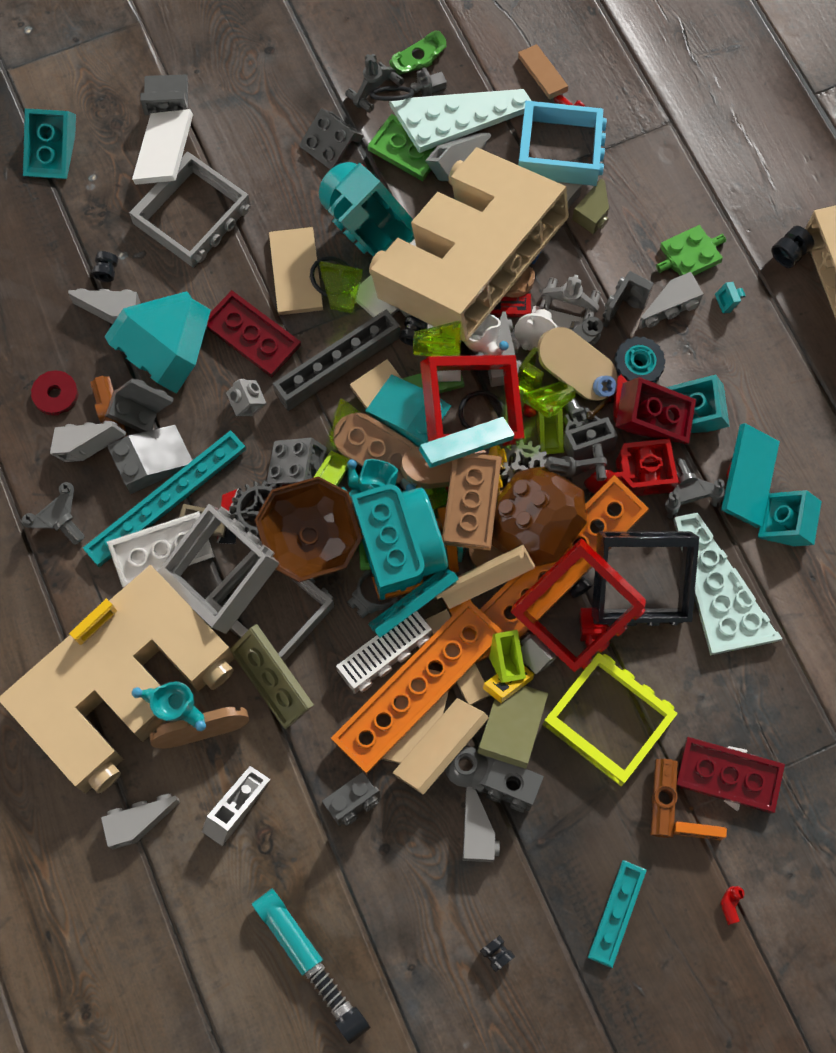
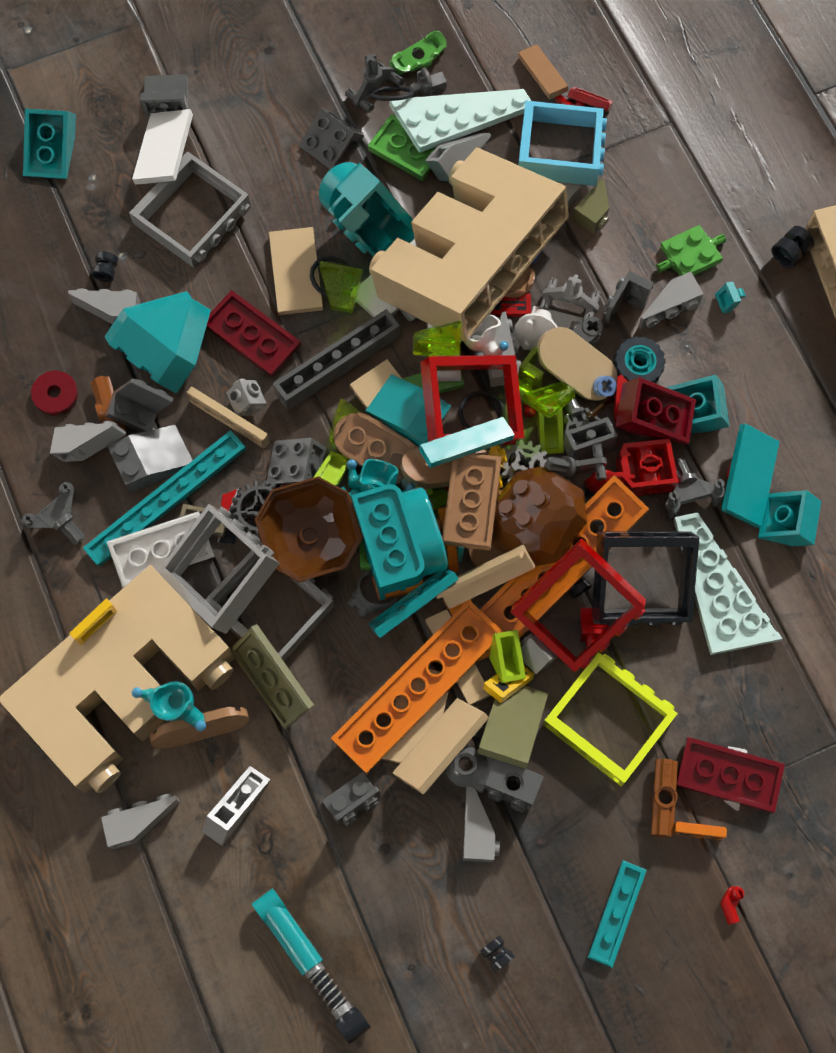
(228, 417): none -> tan tile
(381, 653): white brick -> none
(412, 325): black wheel -> none
(590, 98): none -> red tile

